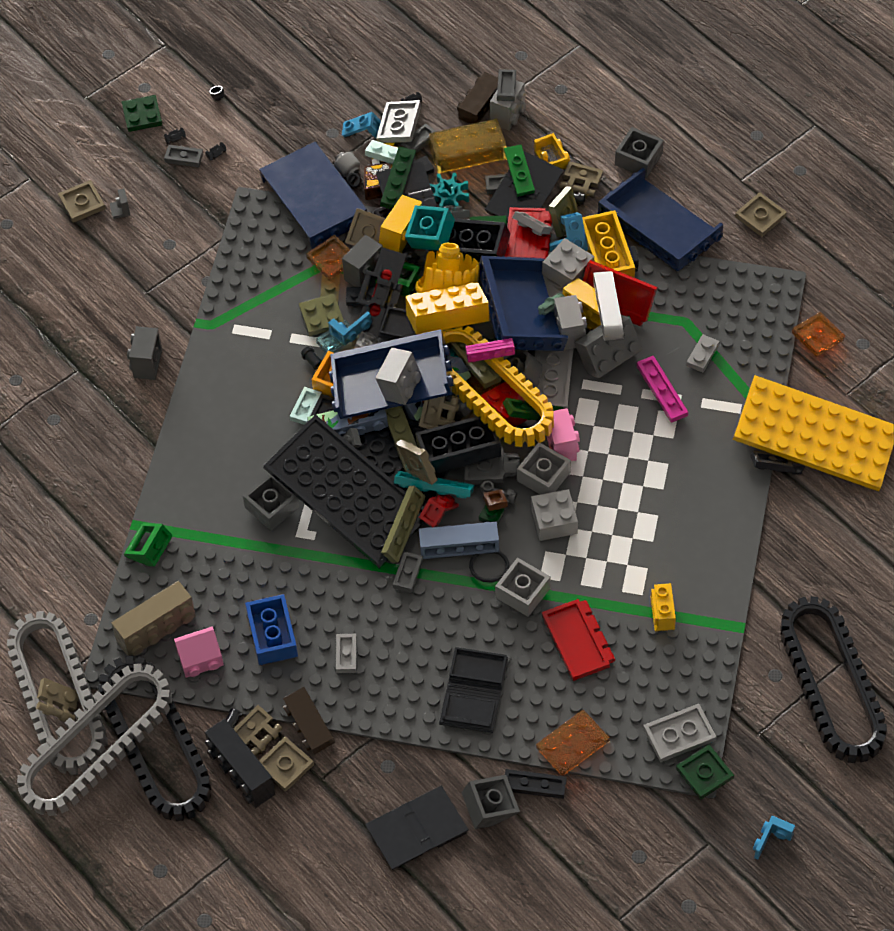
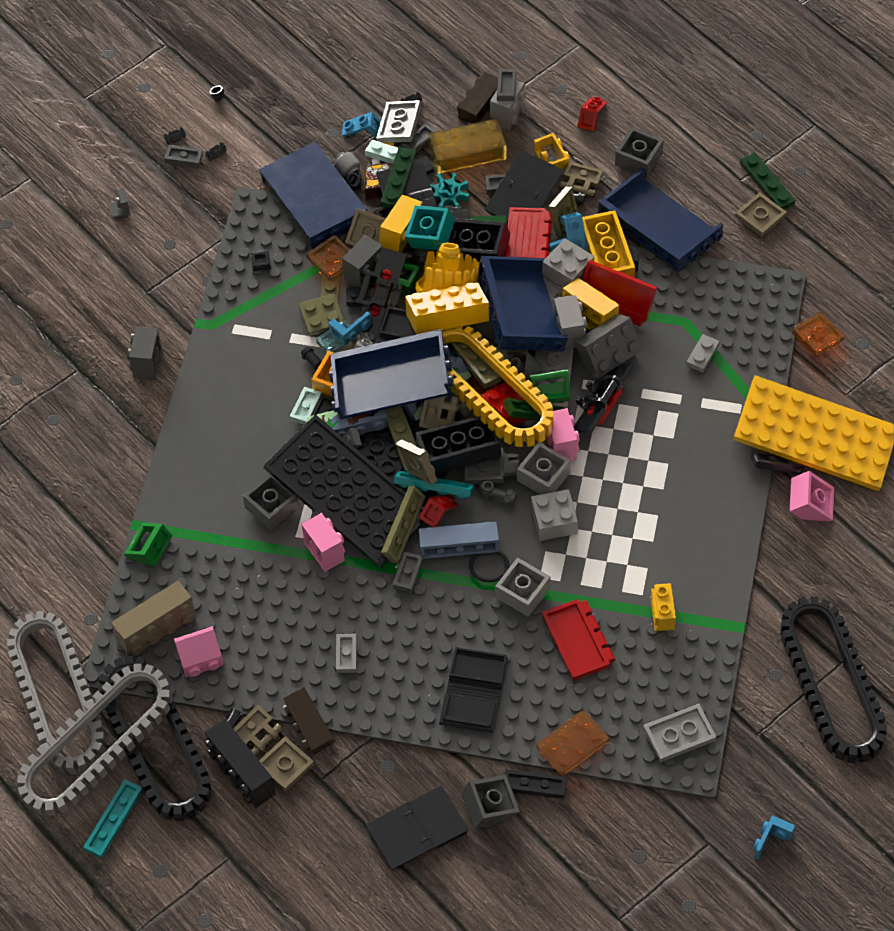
(59, 695): dark tan plate -> none
(81, 201): dark tan plate -> none
(113, 819): none -> teal plate
(141, 113): dark green plate -> none
(260, 261): none -> black tile
(271, 629): blue brick -> none
(323, 542): none -> bright pink brick
(398, 376): light grey brick -> none
(490, 350): dark pink piece -> none
(491, 516): dark green plate -> none
(495, 500): reddish brown plate -> none
(519, 170): green plate -> none
(528, 221): light grey plate -> none
(548, 305): sand green axle -> none
(555, 391): none -> green tile
(590, 112): none -> red bracket
(605, 395): none -> black piece
(608, 305): beam -> none
(662, 389): dark pink plate -> none
(704, 772): dark green plate -> none
(767, 181): none -> dark green plate
(811, 498): none -> bright pink slope

